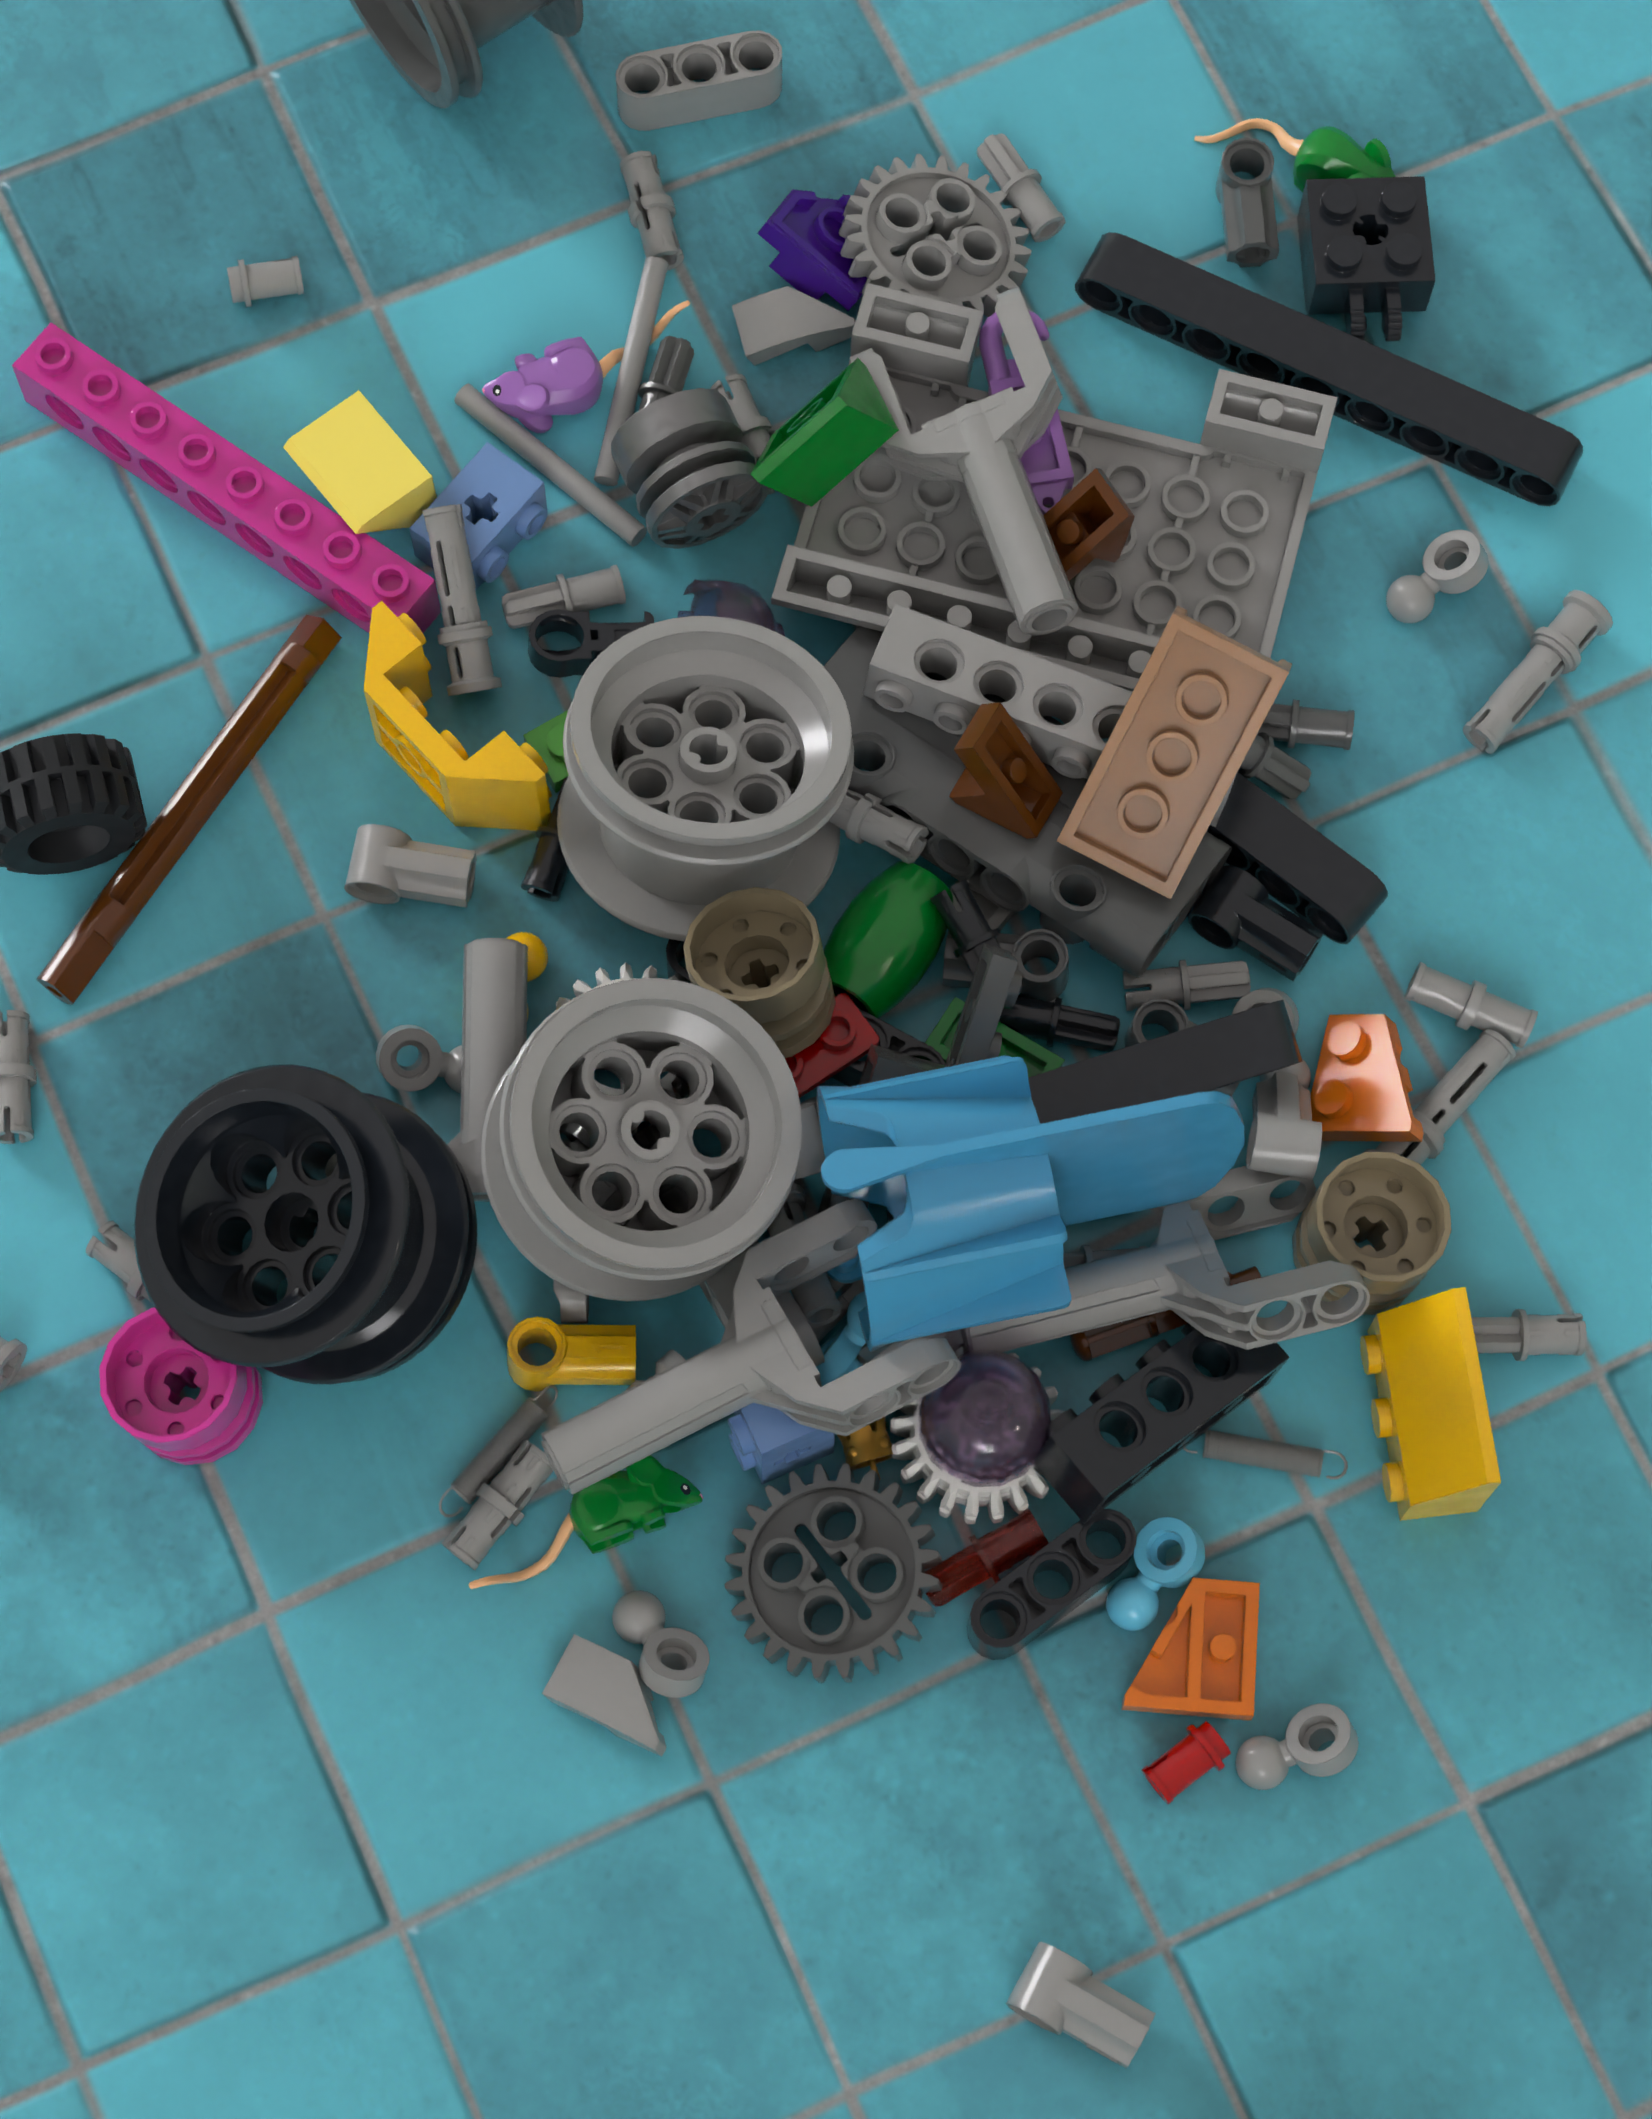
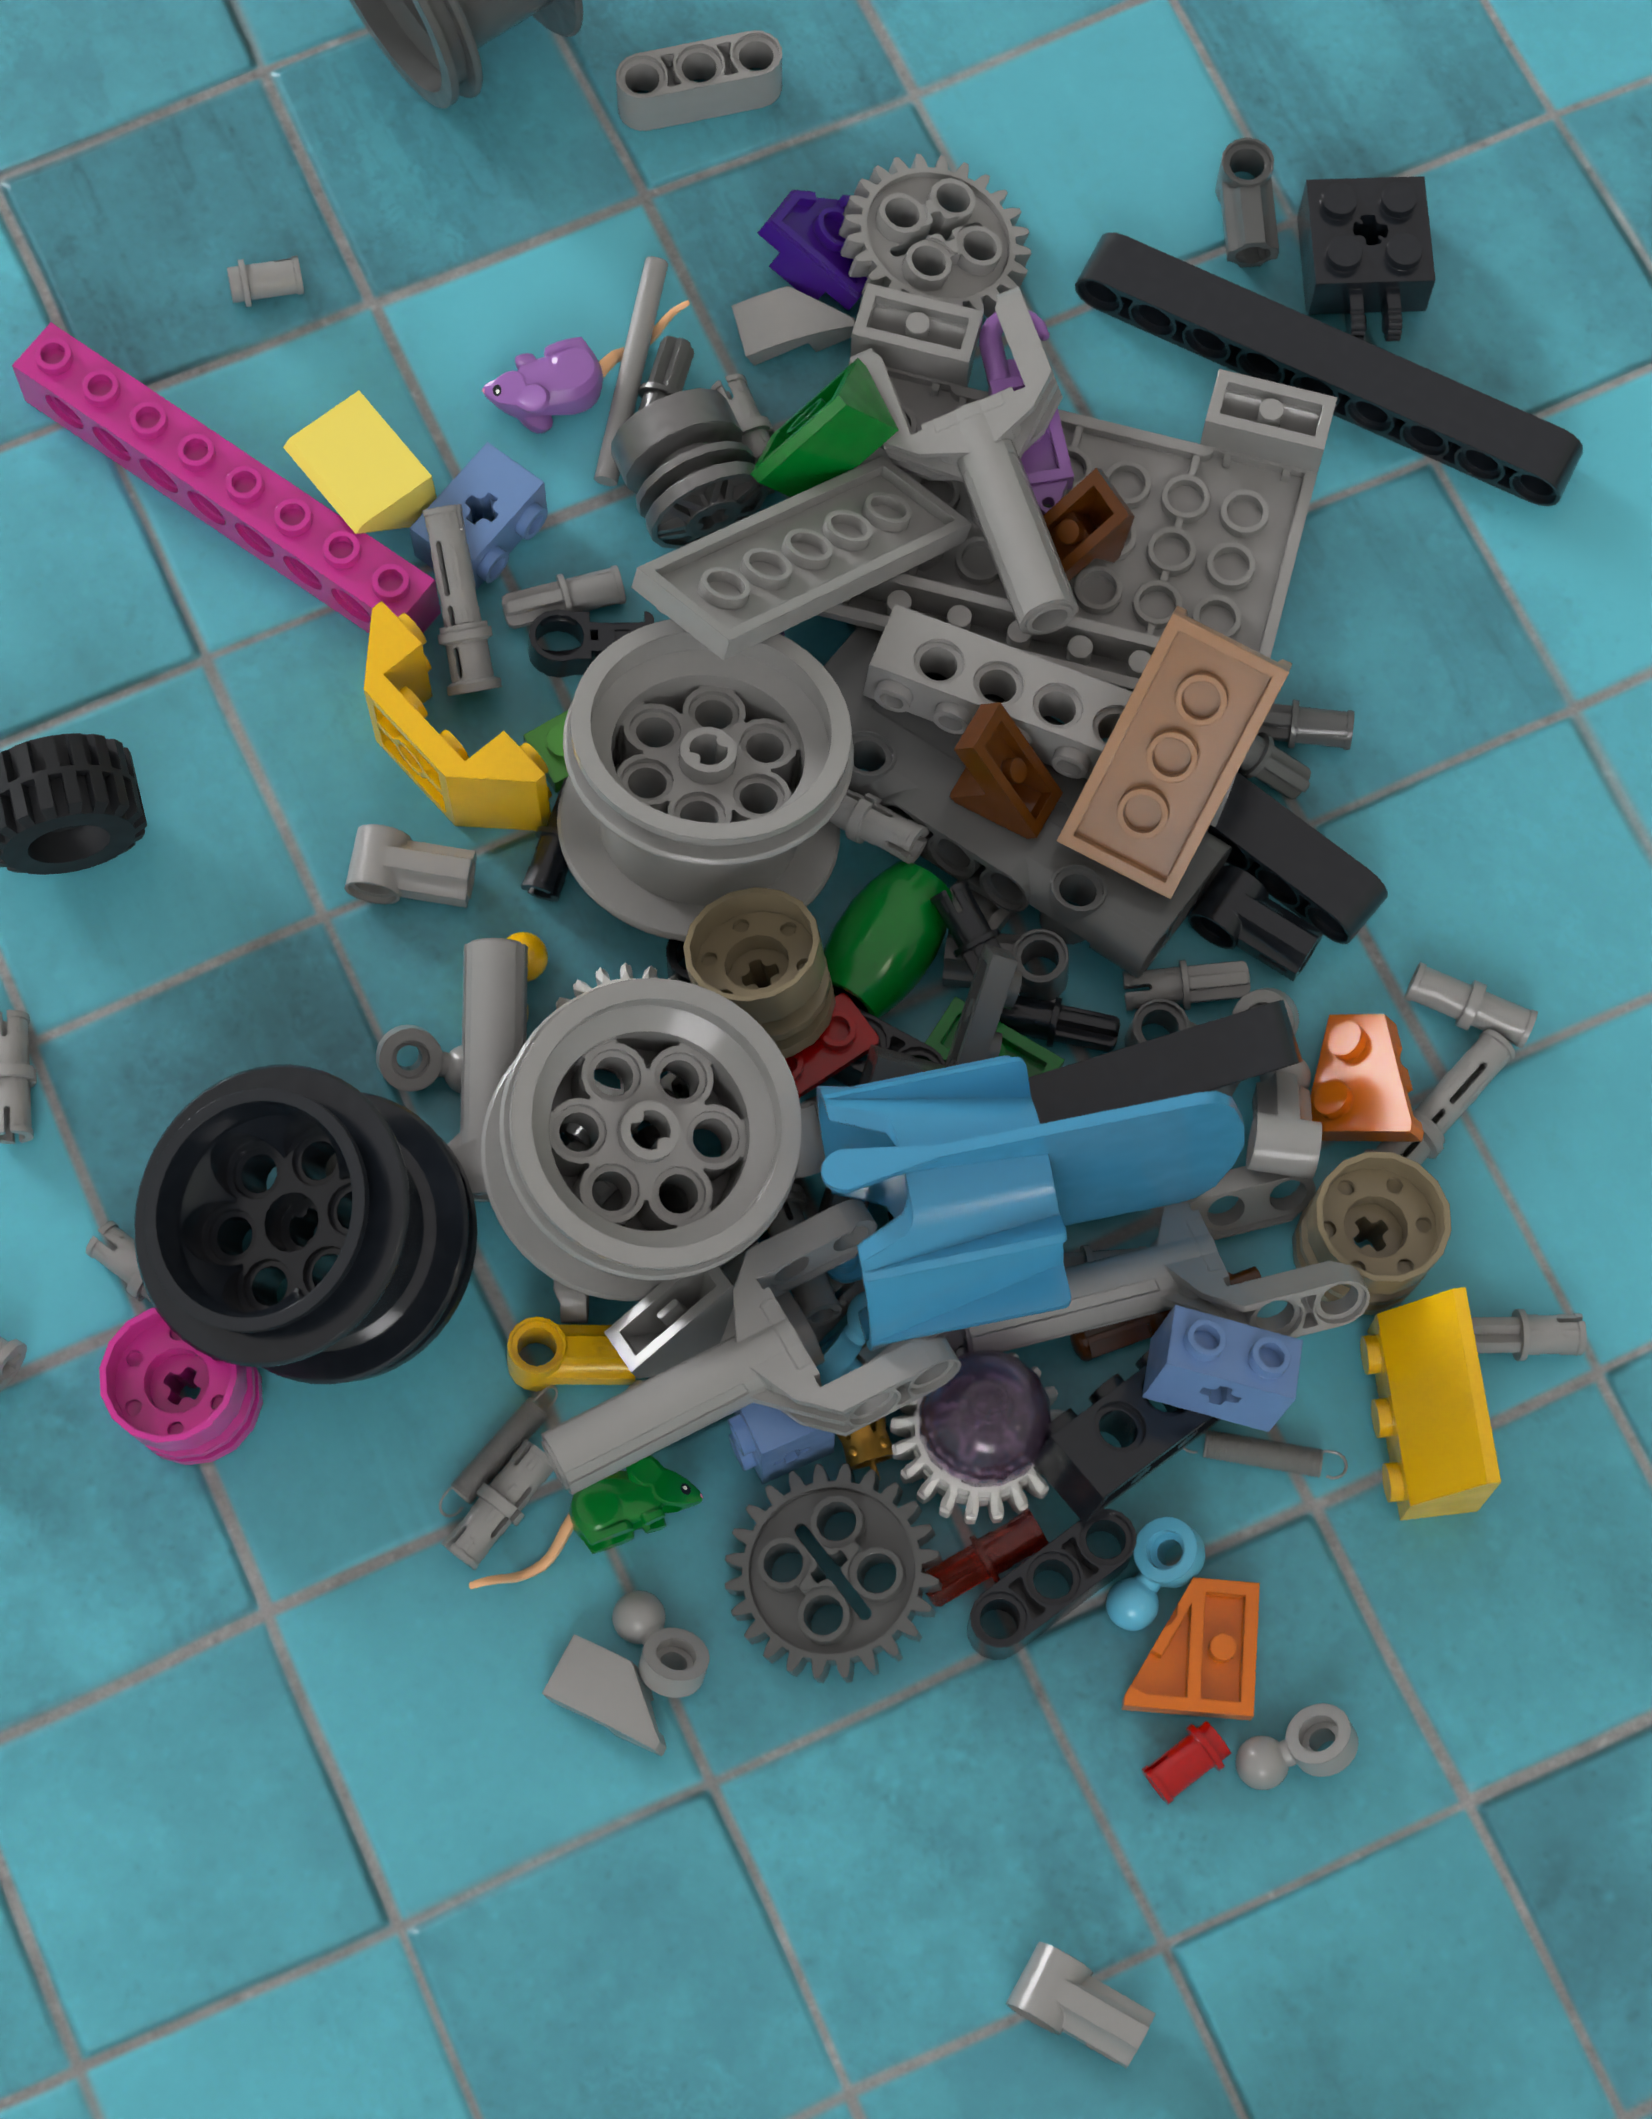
(188, 810): reddish brown piece -> none
(551, 465): light grey bar -> none
(651, 208): light grey pin -> none
(674, 1322): none -> light grey slope
(800, 557): none -> light grey plate
(1022, 187): light grey axle -> none
(1222, 1368): none -> medium blue brick
(1322, 154): green animal -> none
(1451, 565): light grey plate -> none
(1552, 653): light grey pin -> none

